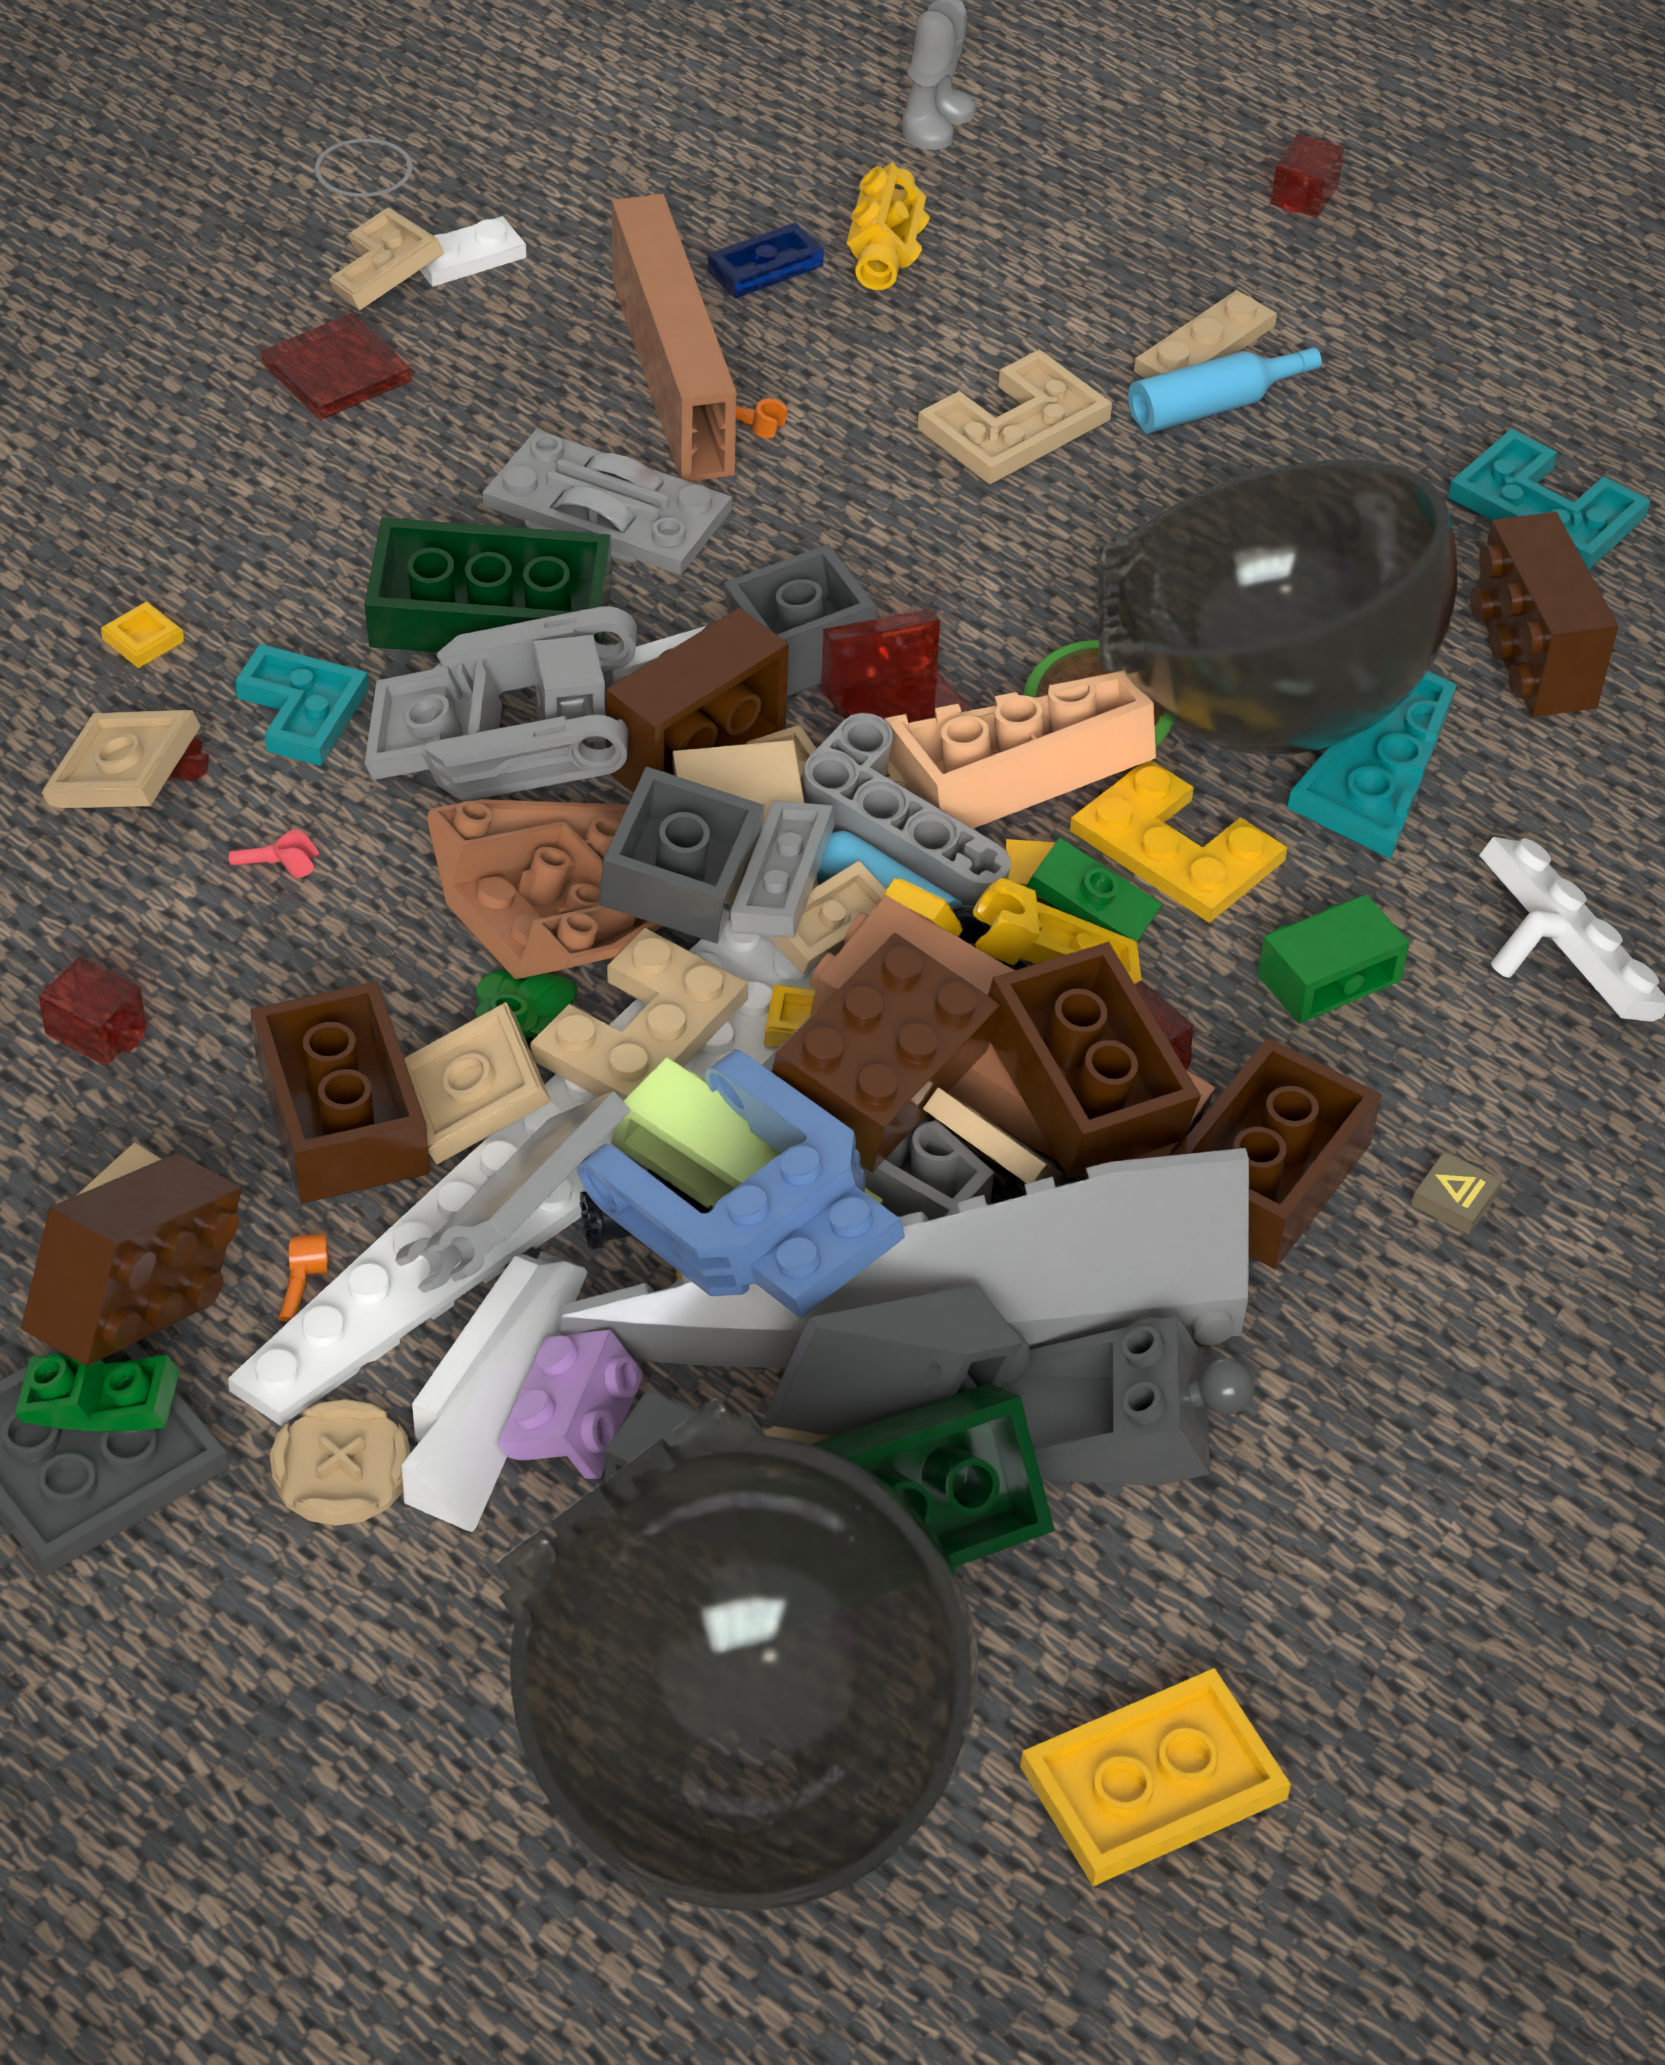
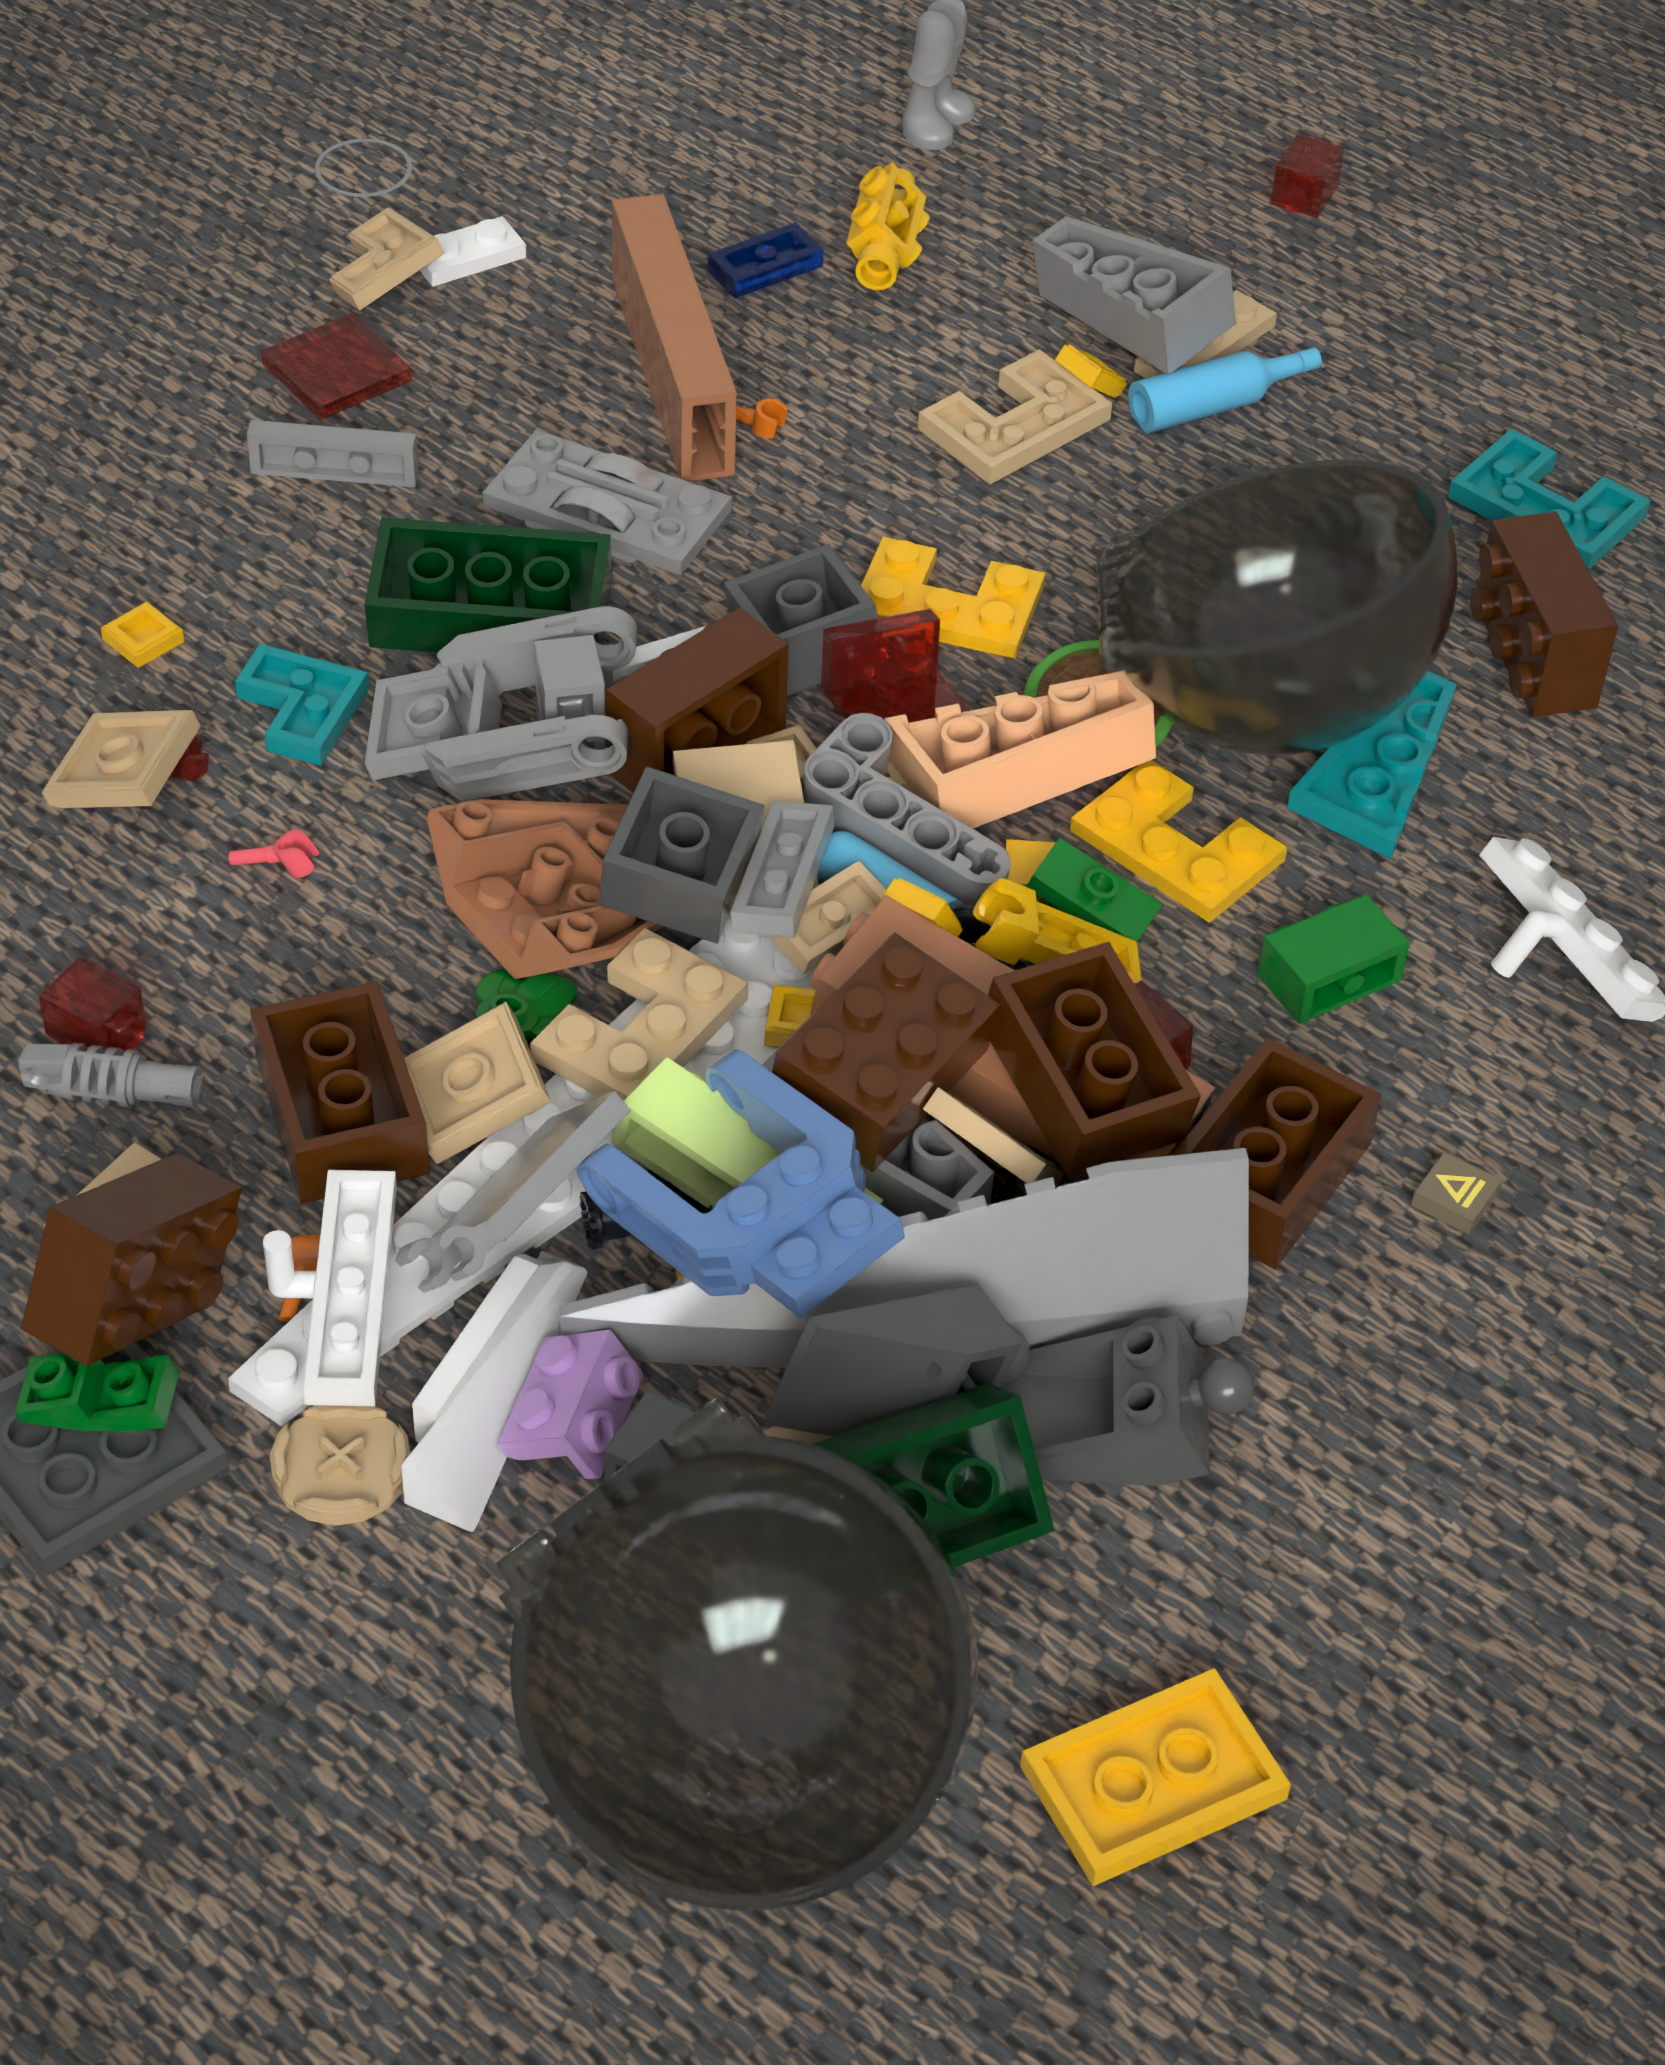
(108, 1075): none -> light grey hinge
(333, 453): none -> light grey plate
(345, 1287): none -> white plate
(986, 622): none -> yellow plate
(1091, 370): none -> yellow tile
(1135, 291): none -> light grey wedge

